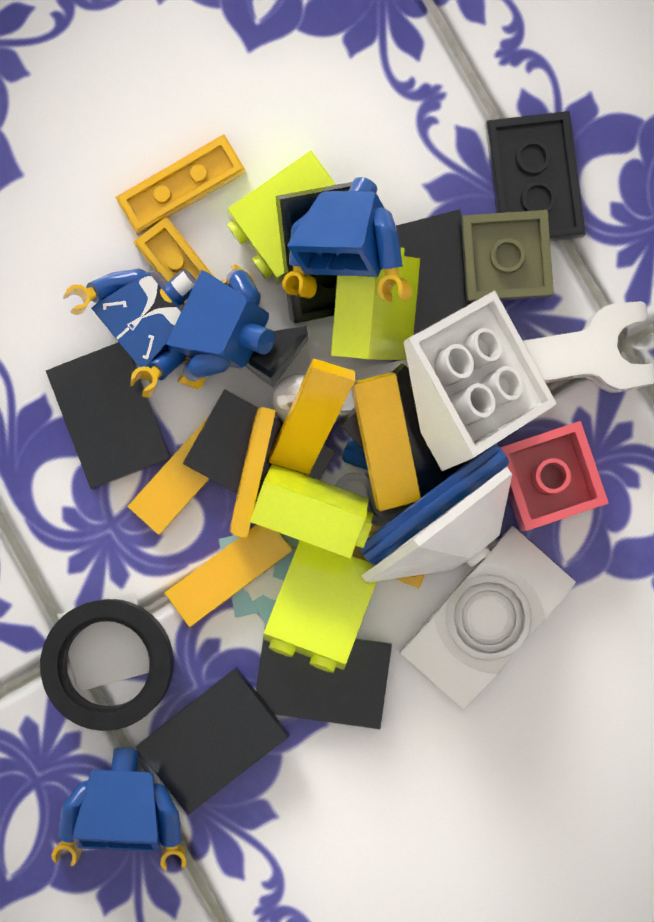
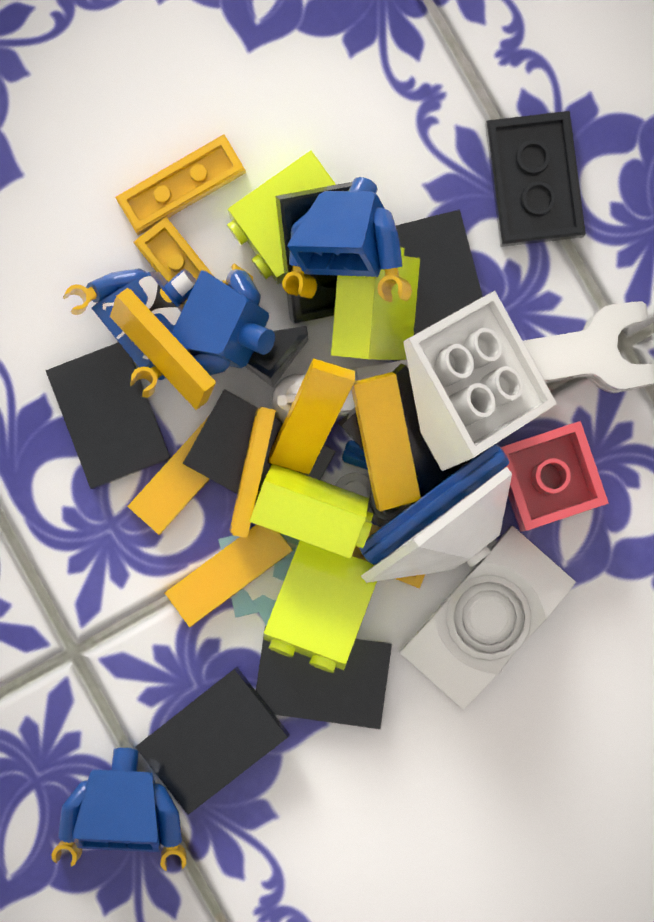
(54, 665): black tyre -> none
(107, 653): white sticker -> none
(162, 348): none -> yellow tile
(507, 255): olive plate -> none

